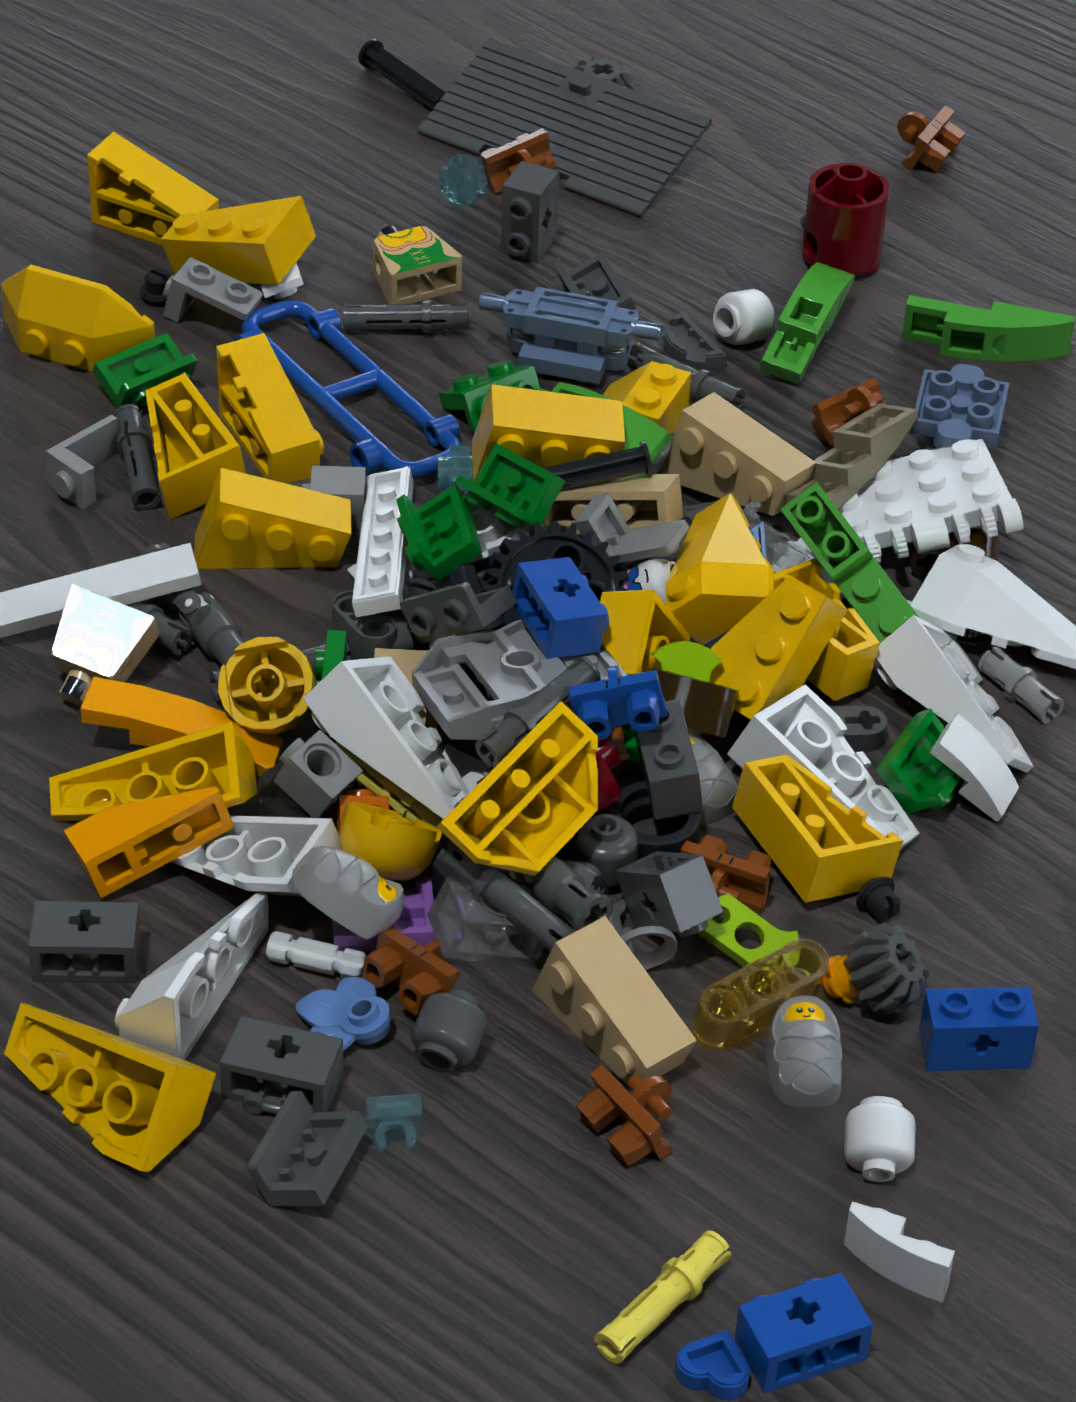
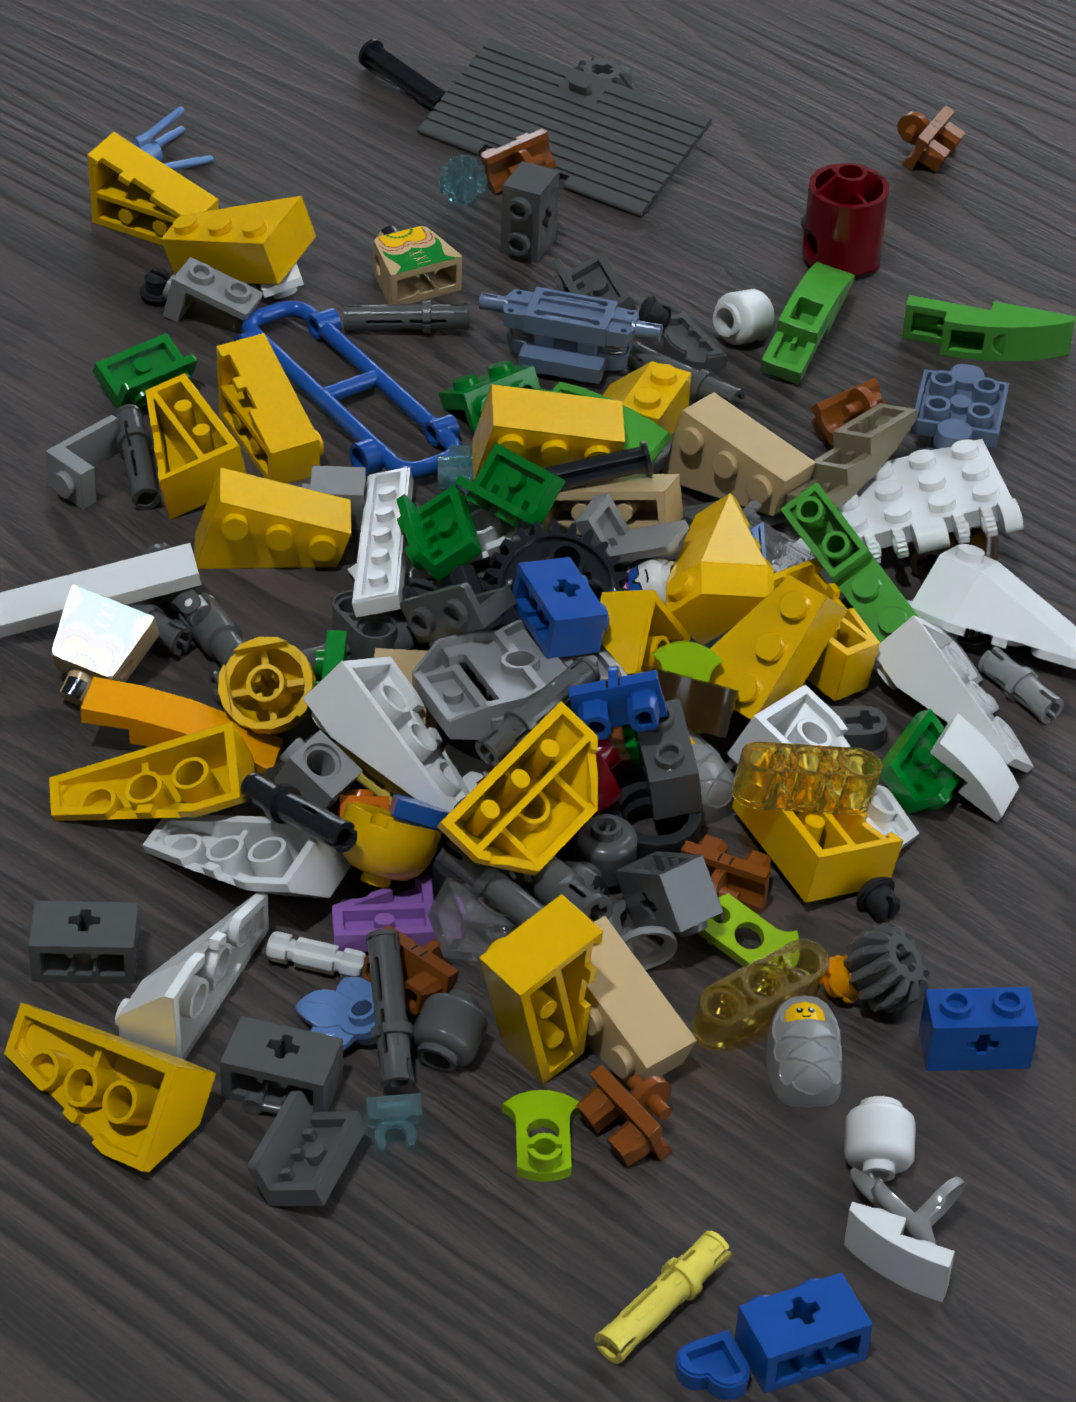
(70, 318): yellow wedge -> none
(144, 835): light orange slope -> none
(153, 146): none -> medium blue plant
(286, 805): none -> black pin
(348, 890): light grey piece -> none
(391, 1029): none -> dark grey pin
(416, 812): none -> blue tile
(540, 986): none -> yellow wedge
(544, 1154): none -> lime piece
(655, 312): none -> black piece
(806, 778): none -> clear yellow beam
(917, 1224): none -> light grey piece

